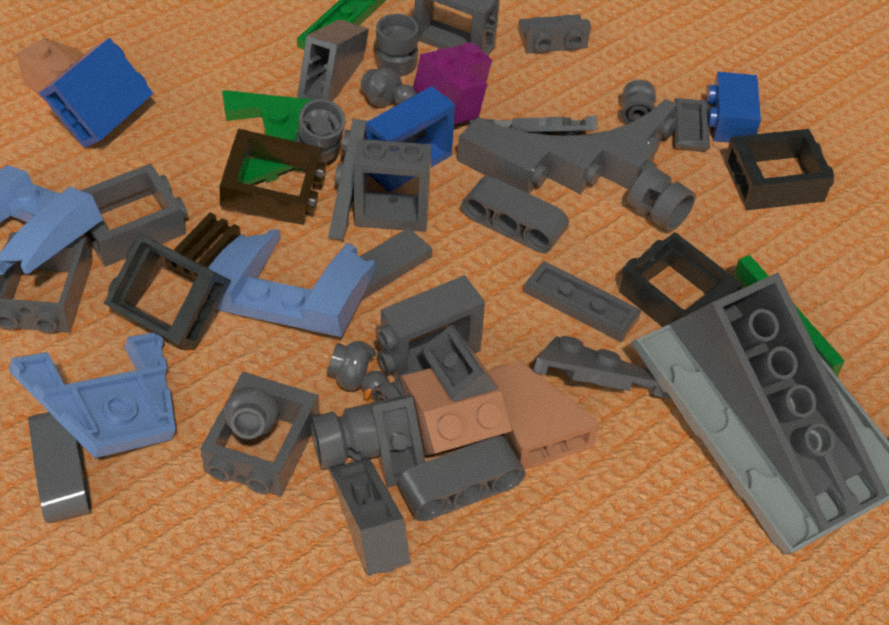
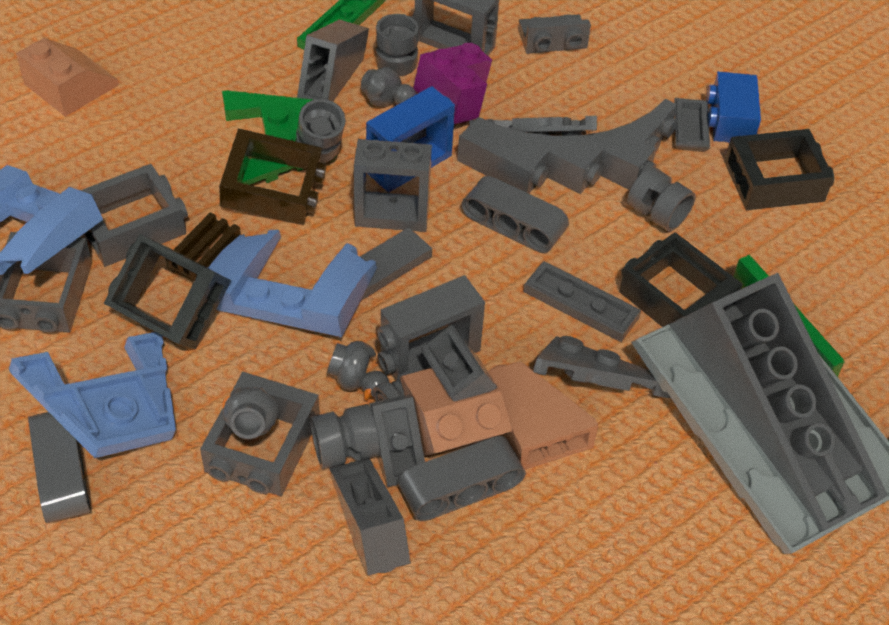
(96, 93): blue brick -> none
(345, 178): dark grey wing -> none
(637, 100): dark grey wheel -> none

